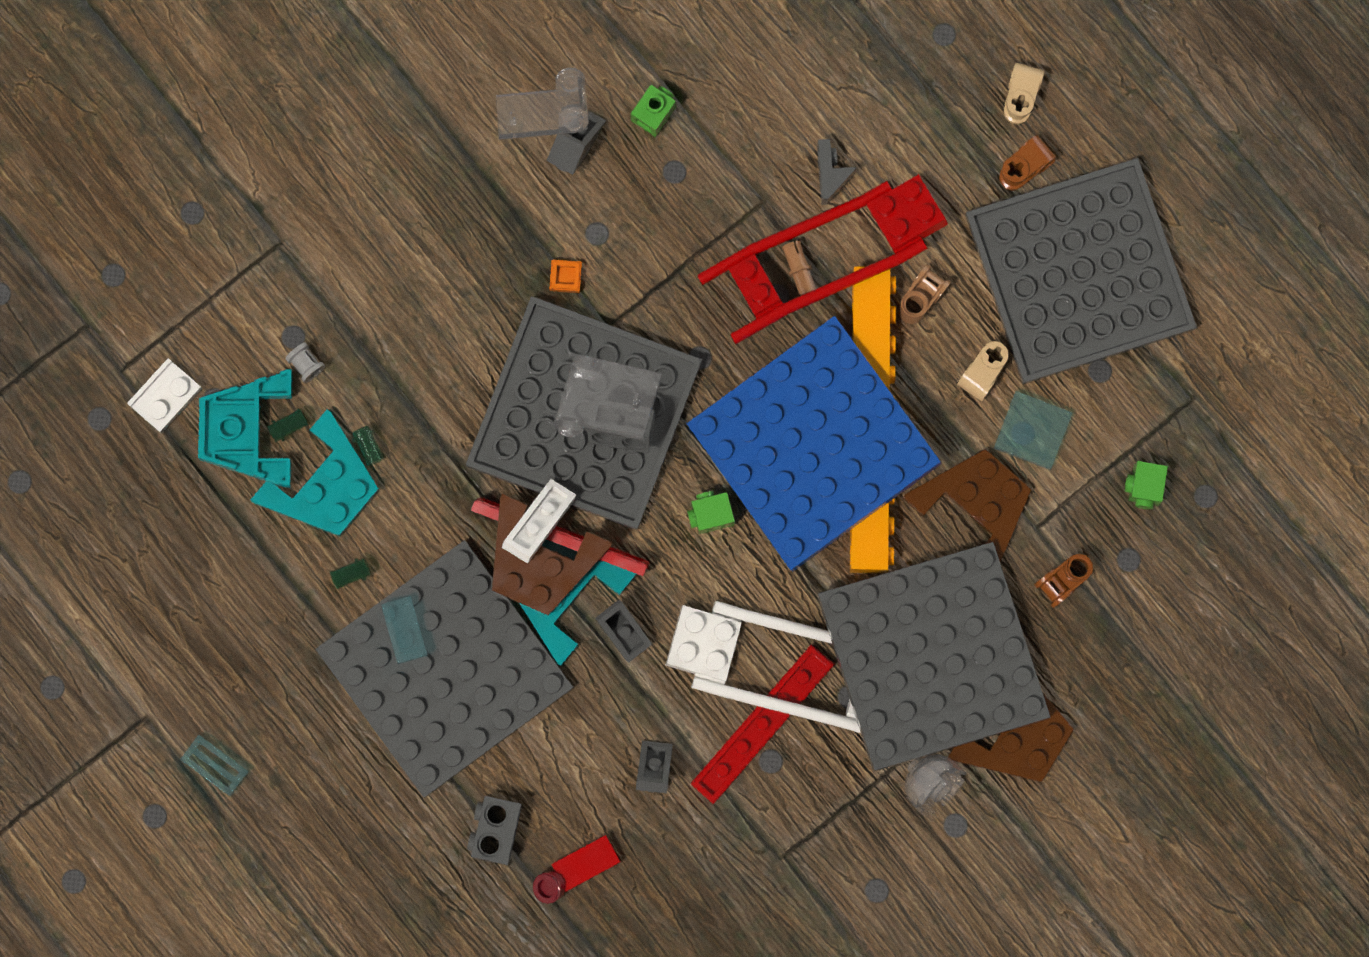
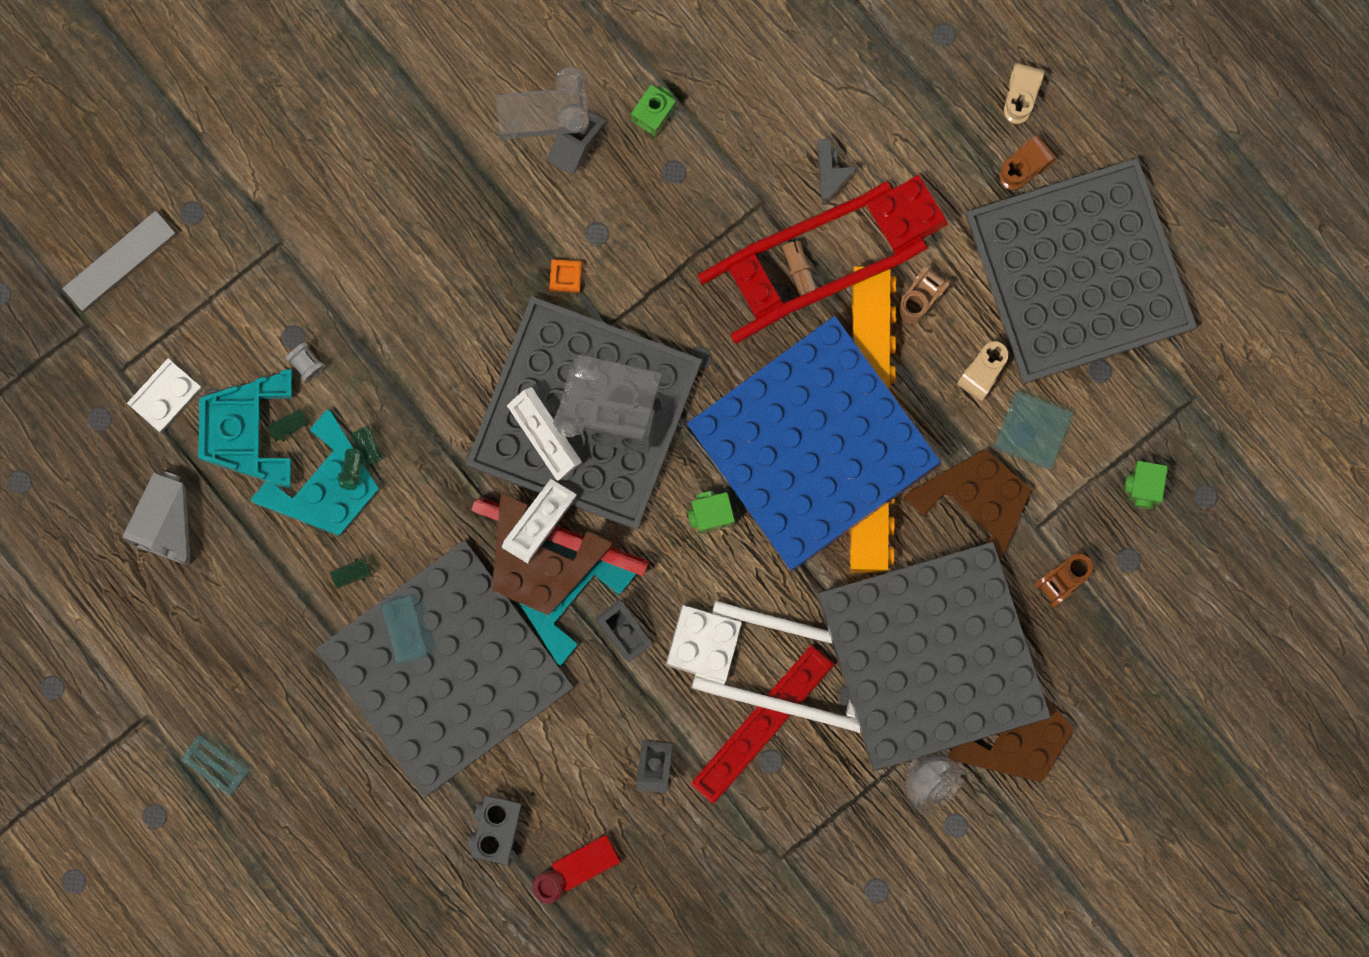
(119, 261): none -> light grey tile
(162, 519): none -> light grey slope
(349, 476): none -> clear green pin
(542, 433): none -> white plate

